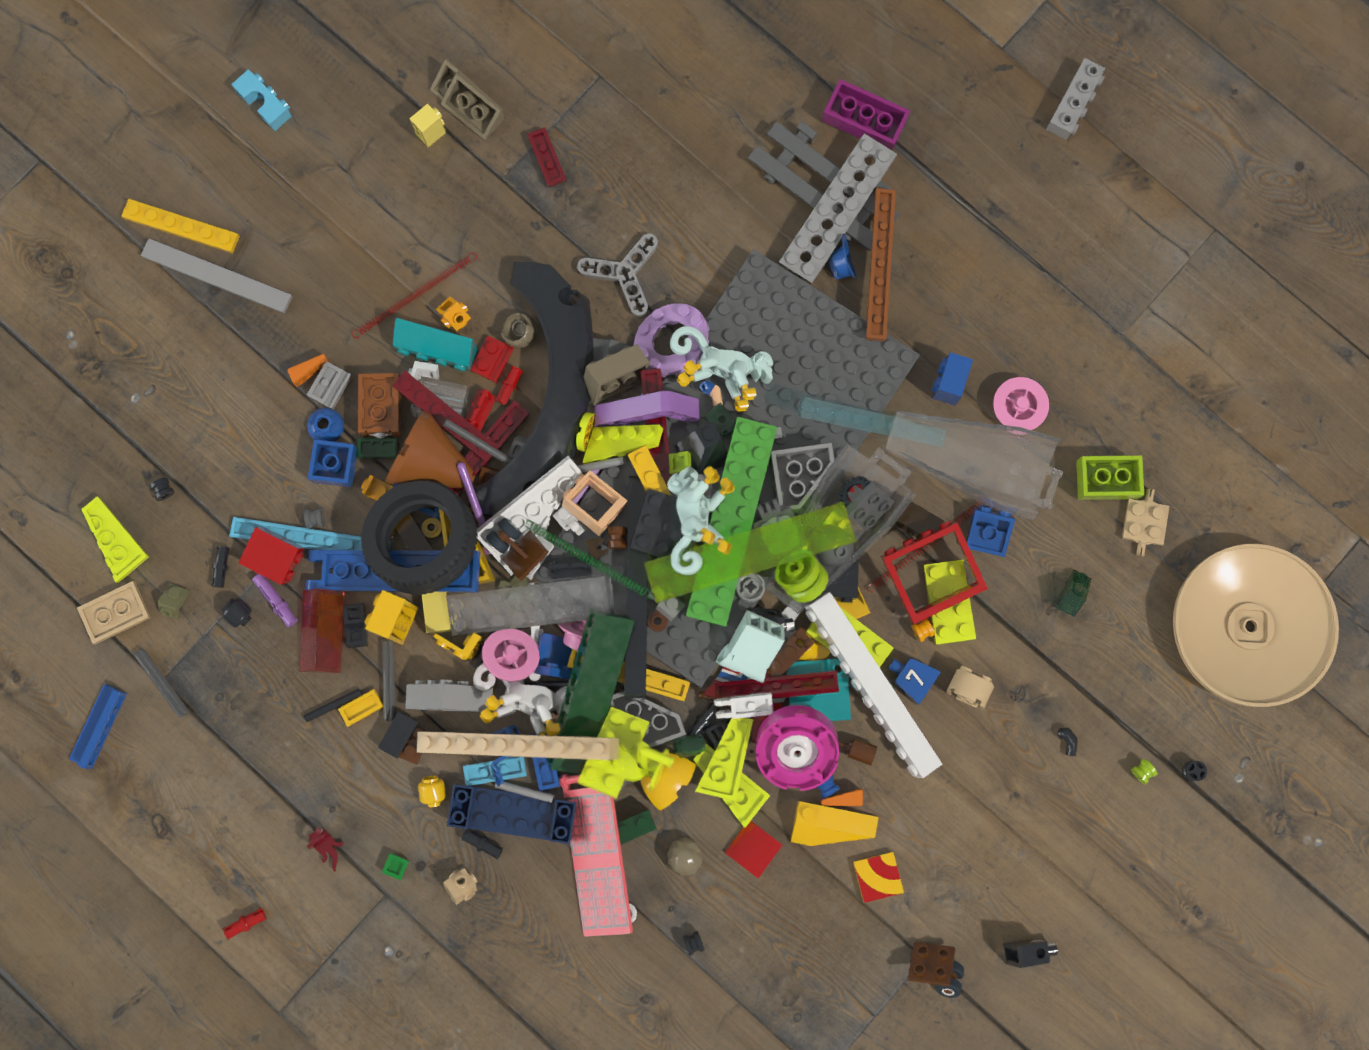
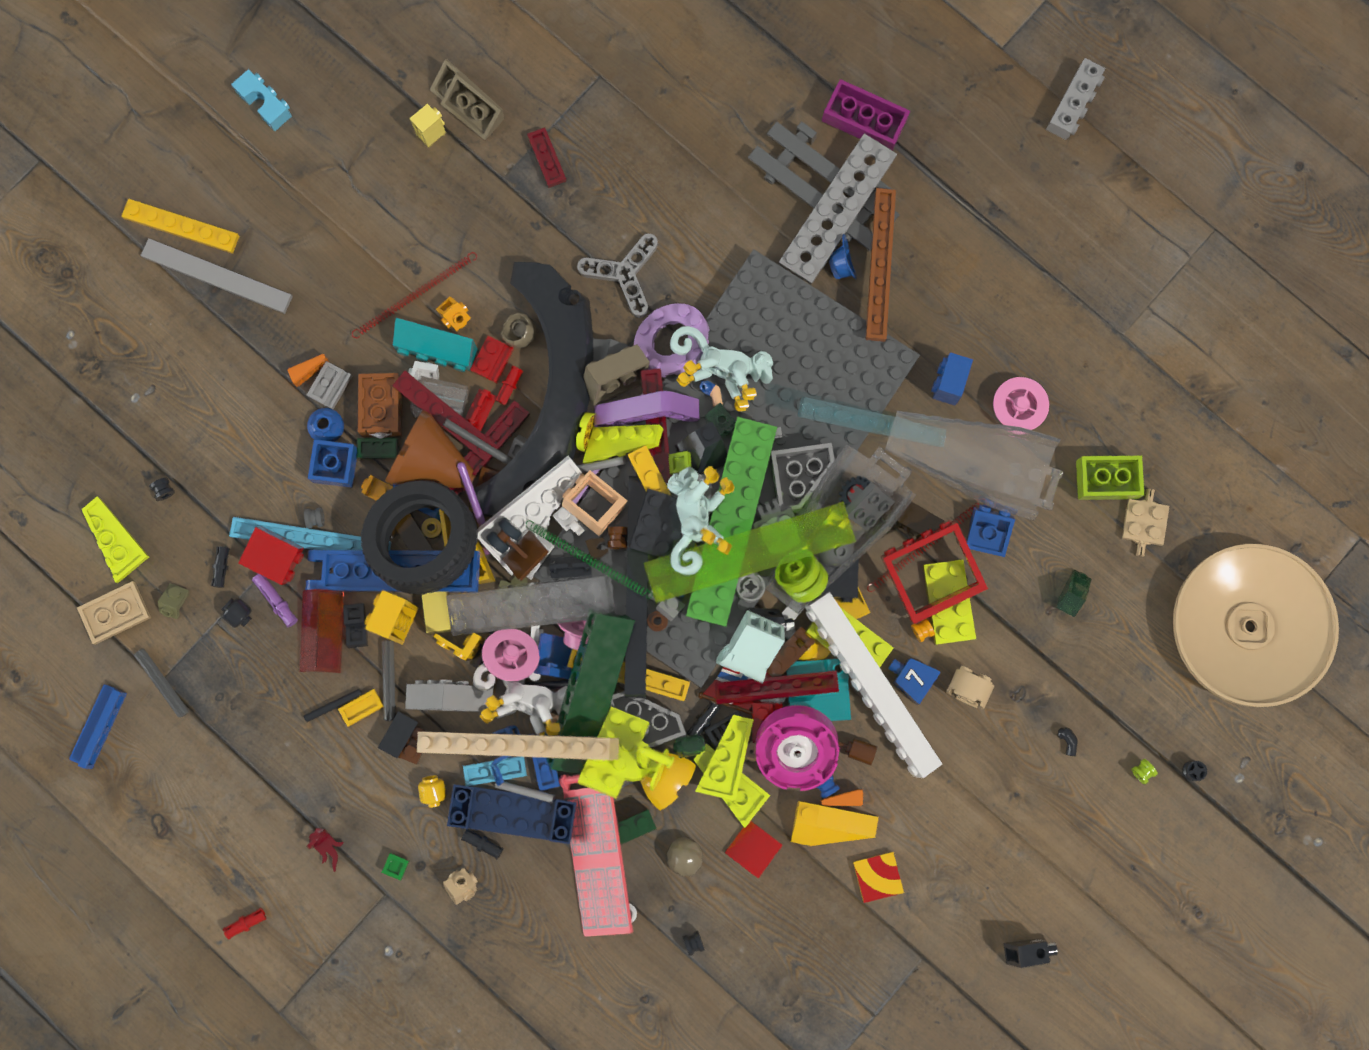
(745, 706): white hinge -> none
(936, 966): reddish brown plate -> none

